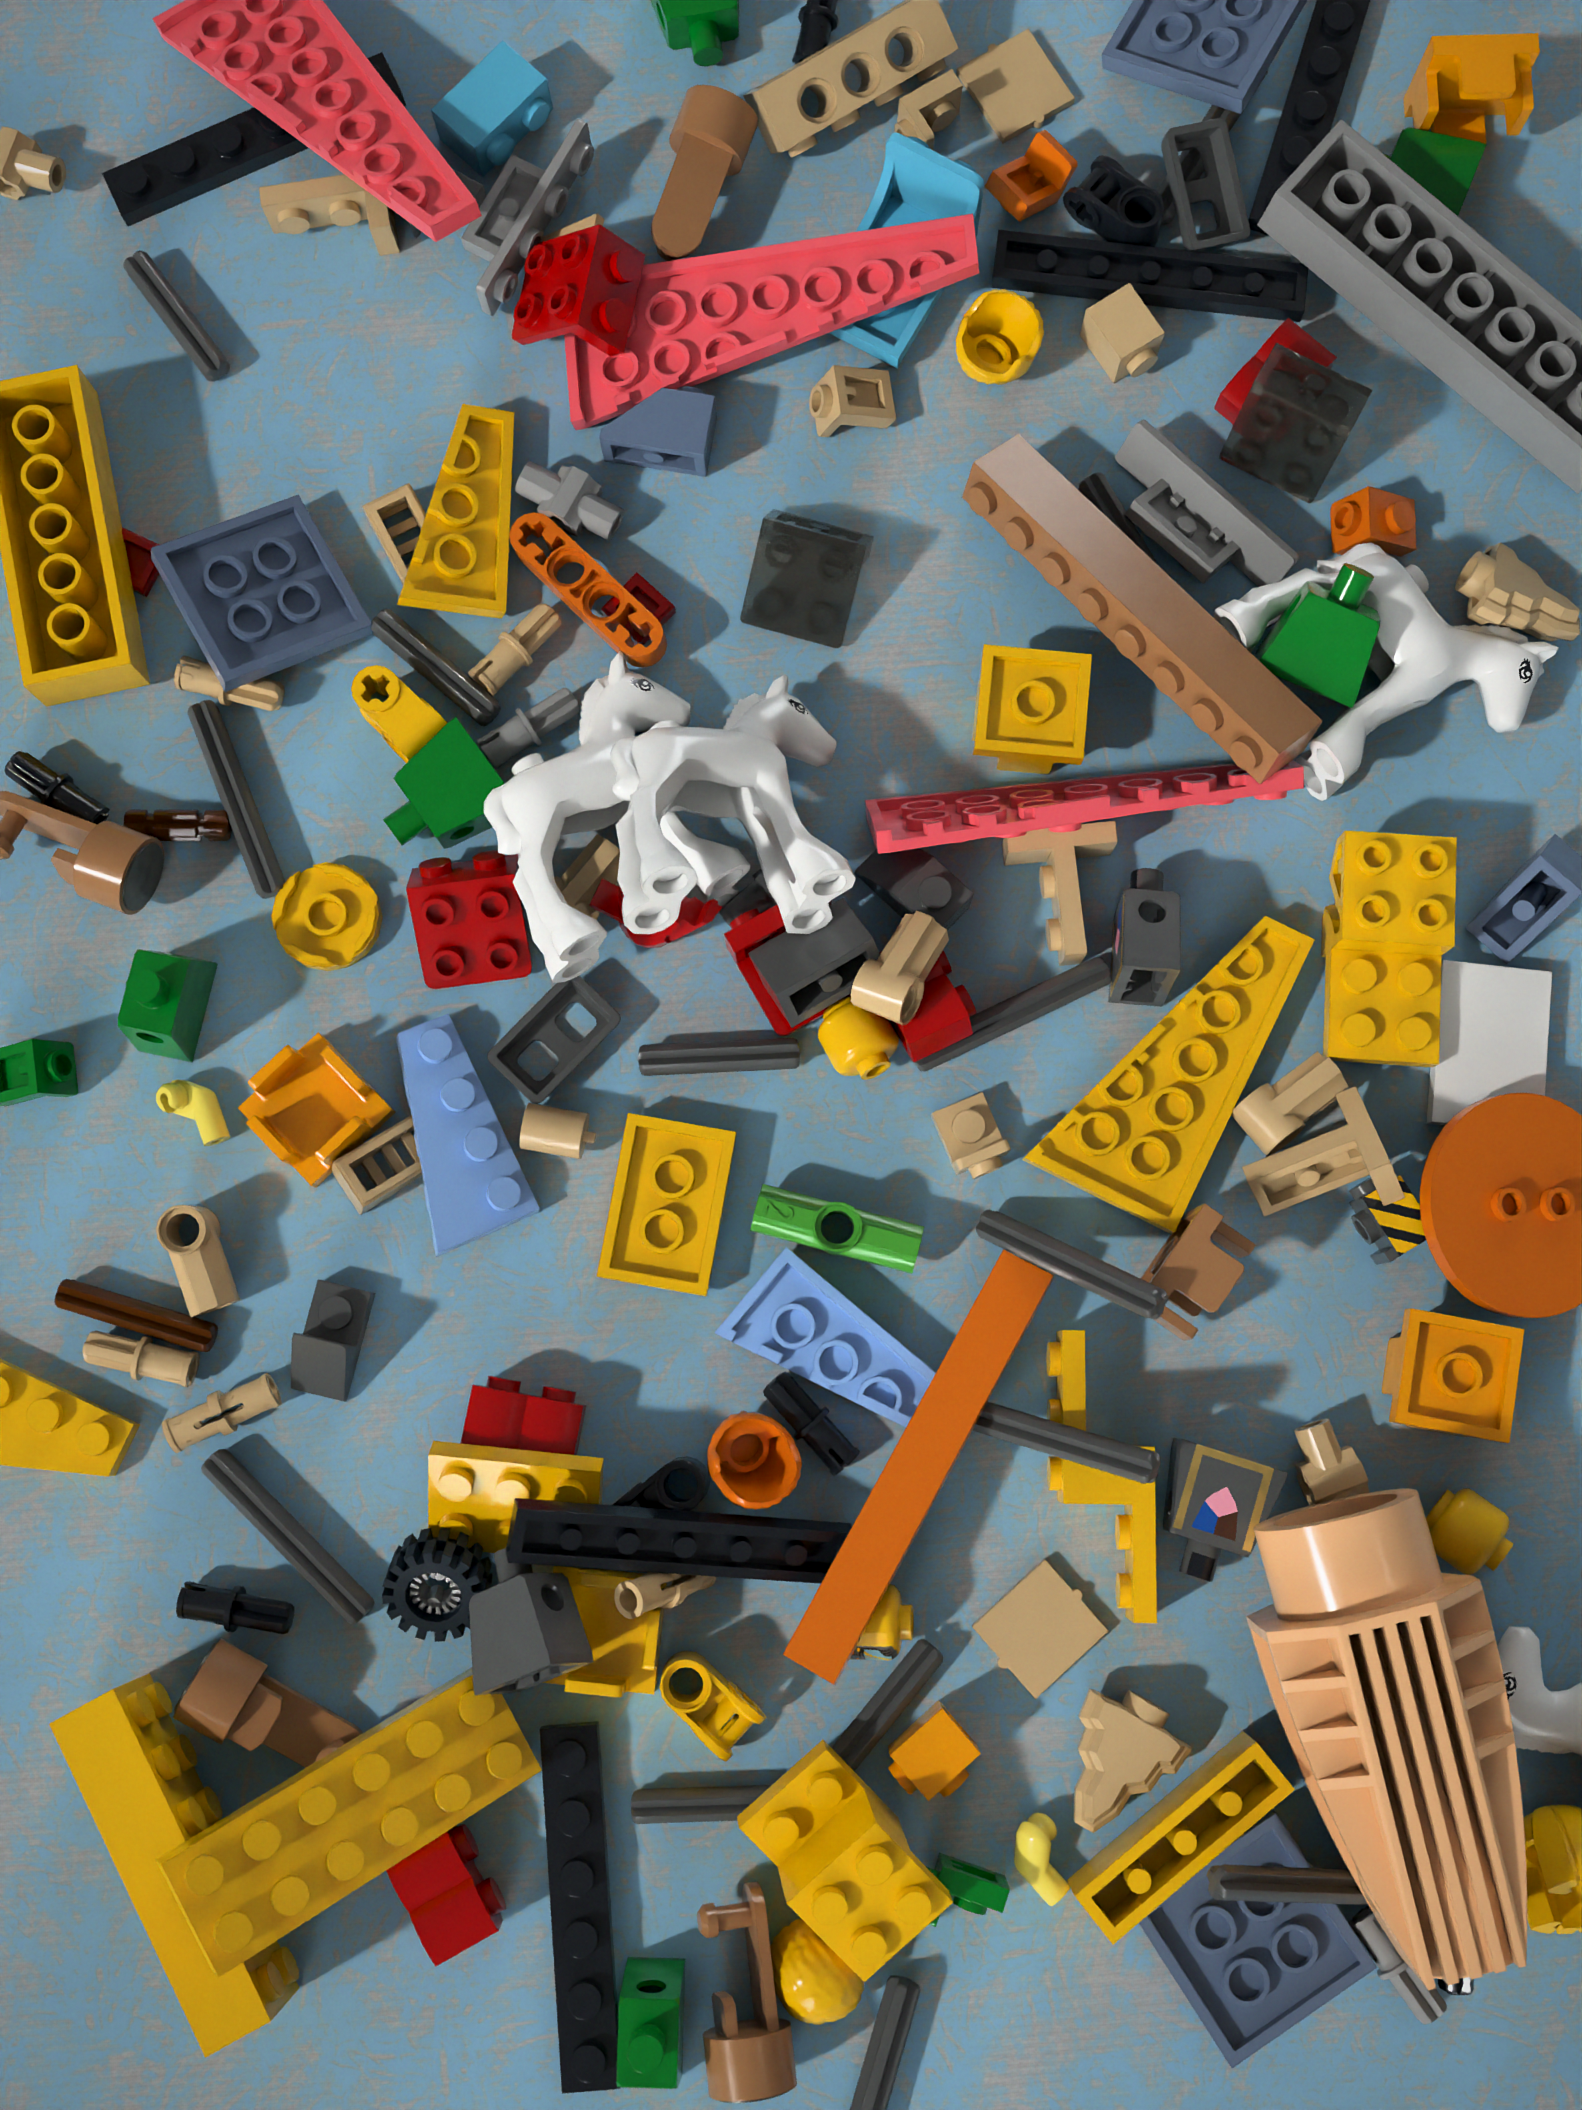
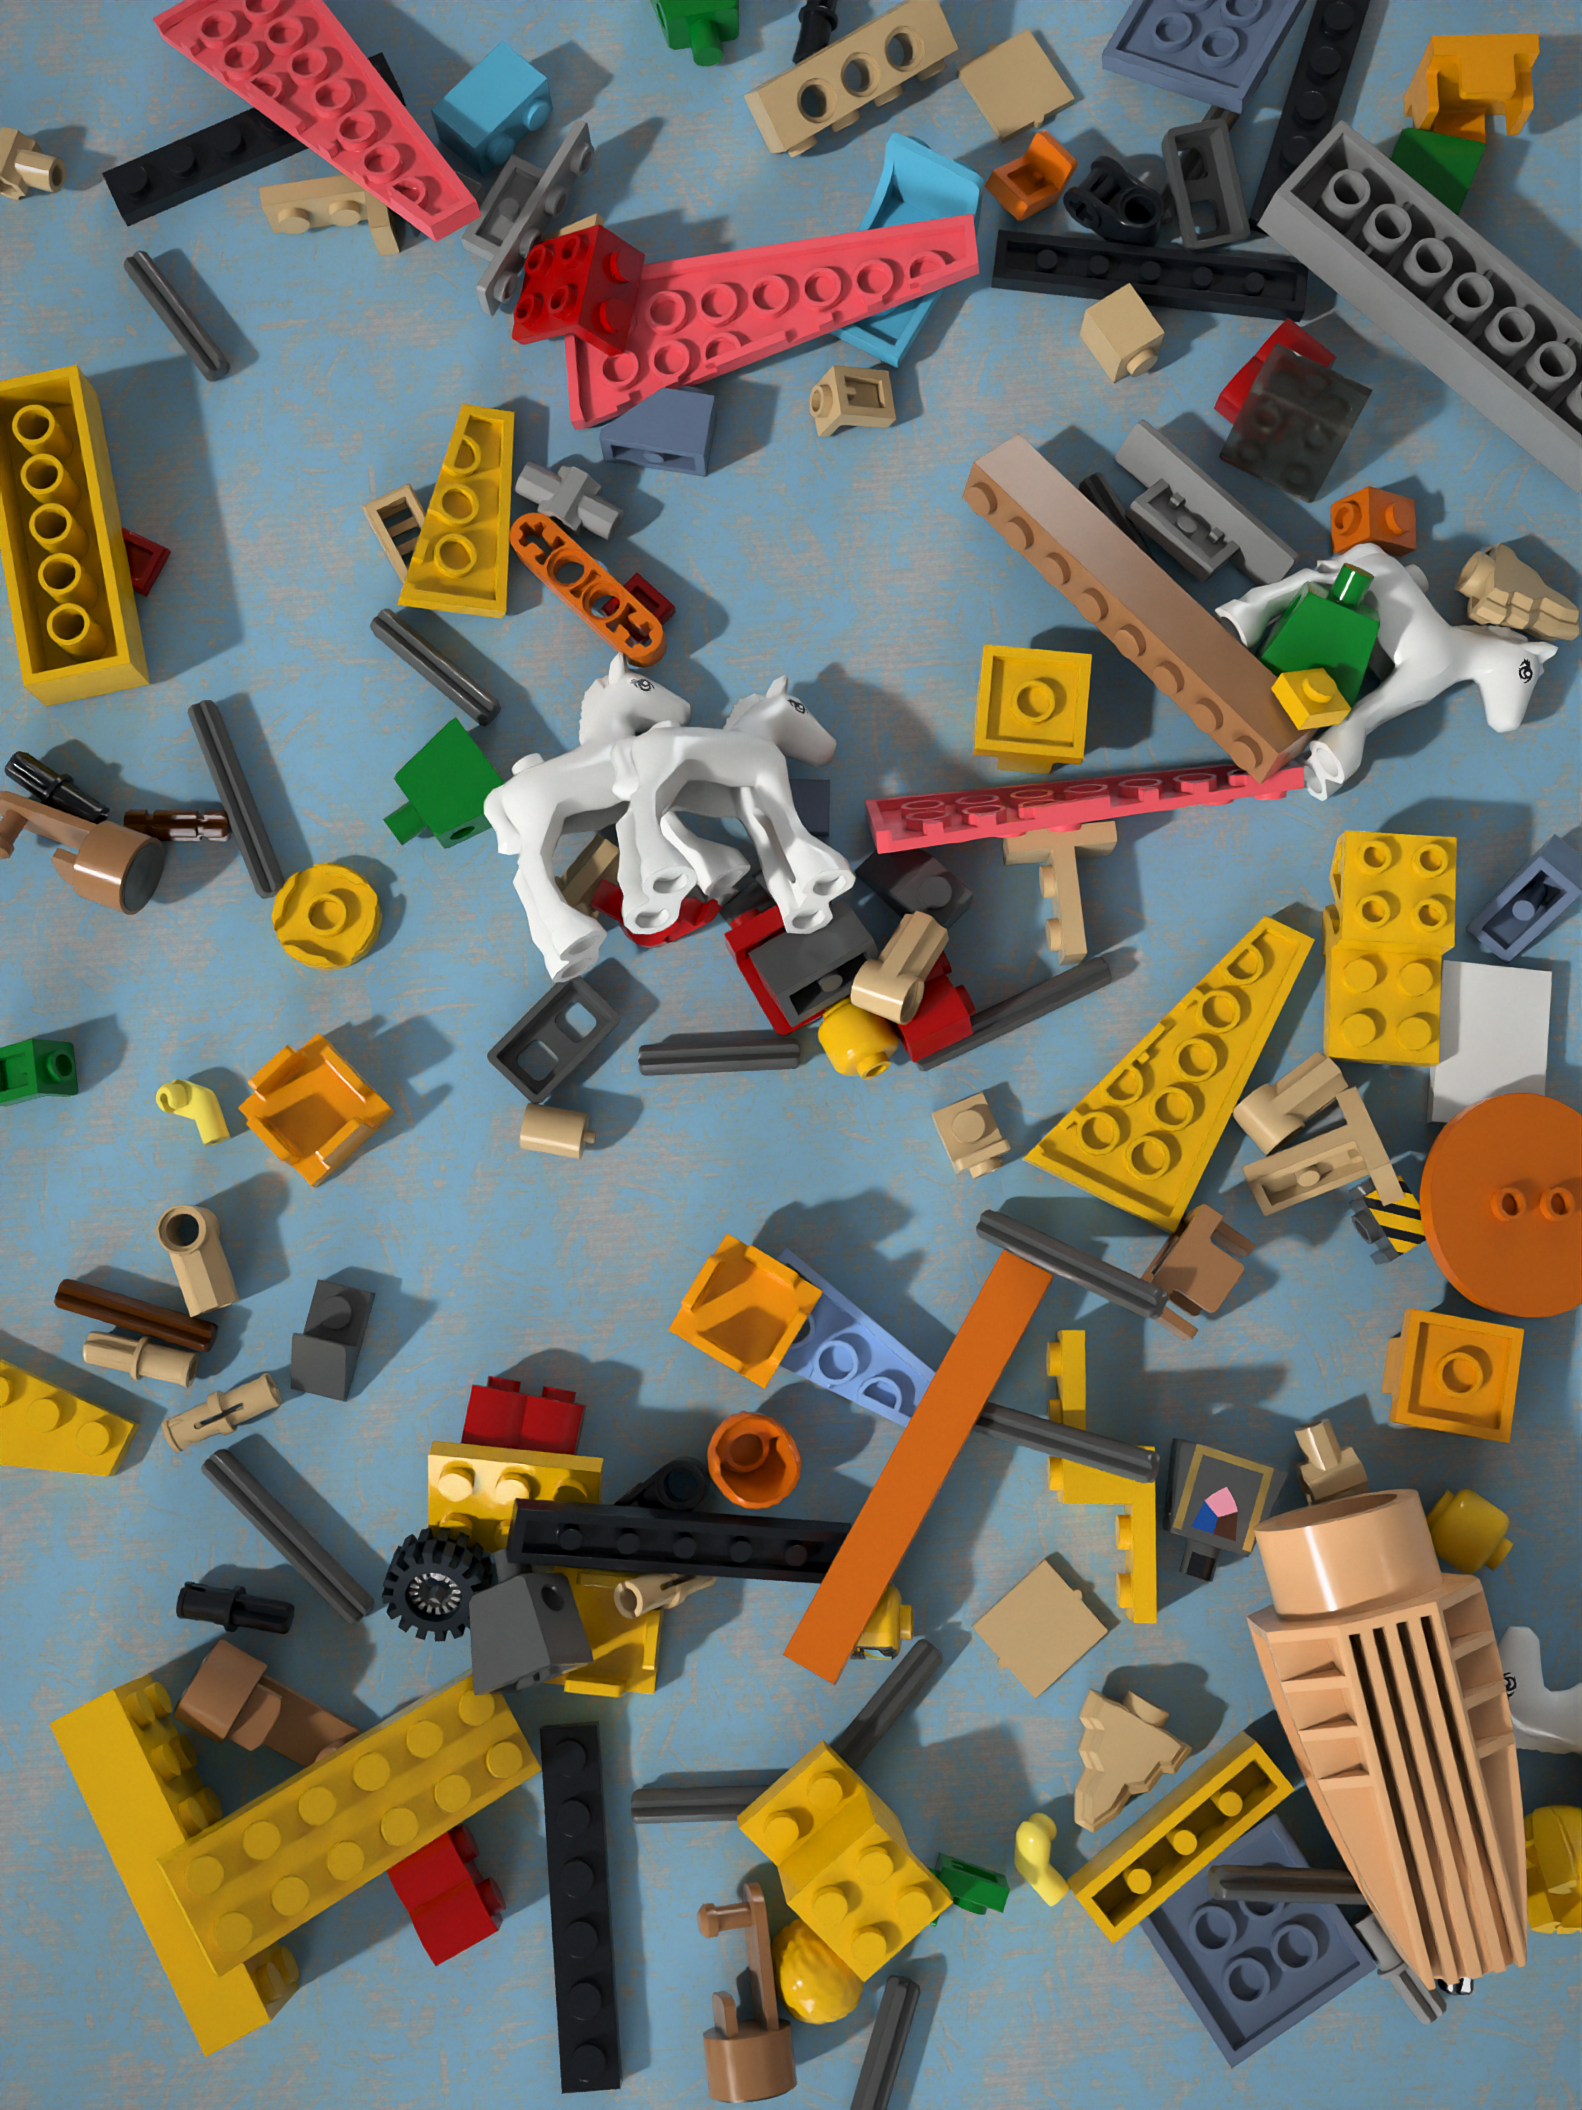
(166, 1000): green torso -> none
(200, 678): tan axle -> none
(261, 592): sand blue plate -> none
(363, 1155): tan slope -> none
(403, 718): yellow piece -> none
(462, 1150): light blue wing -> none
(469, 920): red bracket -> none
(515, 648): tan axle -> none
(528, 727): light grey axle -> none
(651, 2024): green torso -> none
(667, 1204): yellow plate -> none
(710, 143): medium nougat piece -> none
(711, 1705): yellow piece -> none
(745, 1310): none -> light orange panel
(804, 578): clear smoke bracket -> none
(810, 1422): black axle -> none
(812, 804): none -> sand blue tile
(874, 1236): bright green piece -> none
(930, 108): tan bracket -> none
(932, 1754): light orange brick -> none
(999, 337): yellow hair -> none
(1145, 941): dark grey torso -> none
(1311, 698): none -> yellow plate

